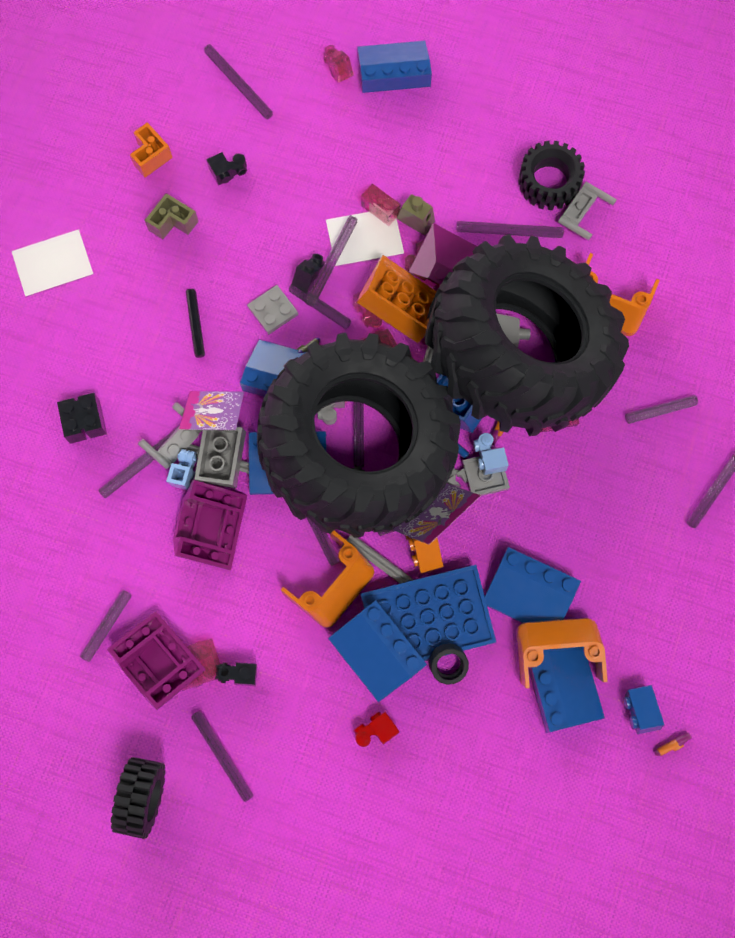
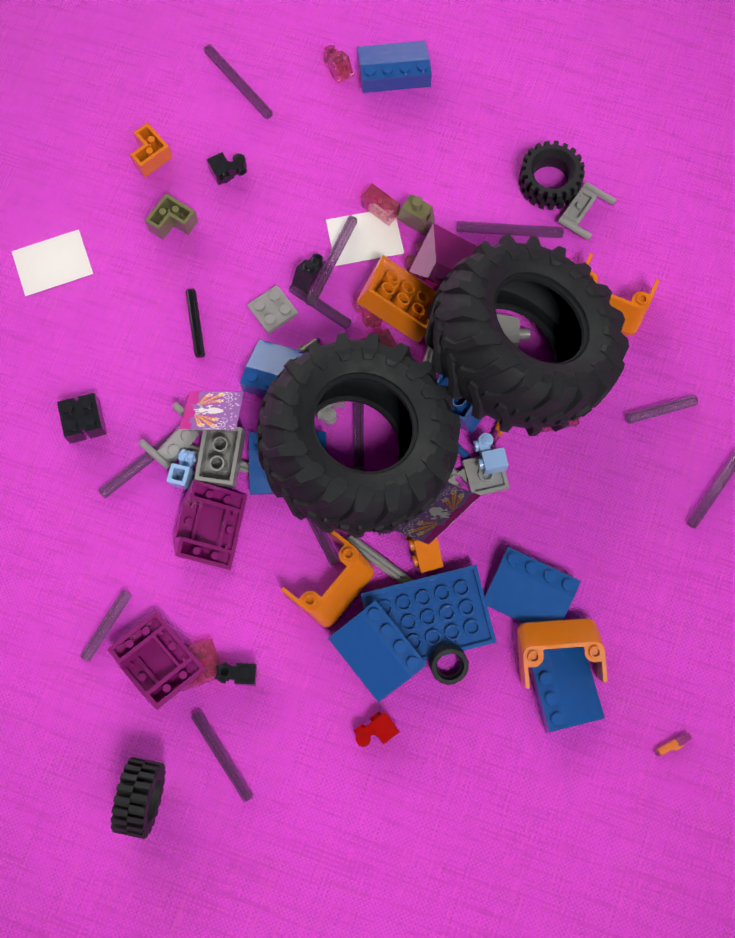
(643, 709): blue brick -> none

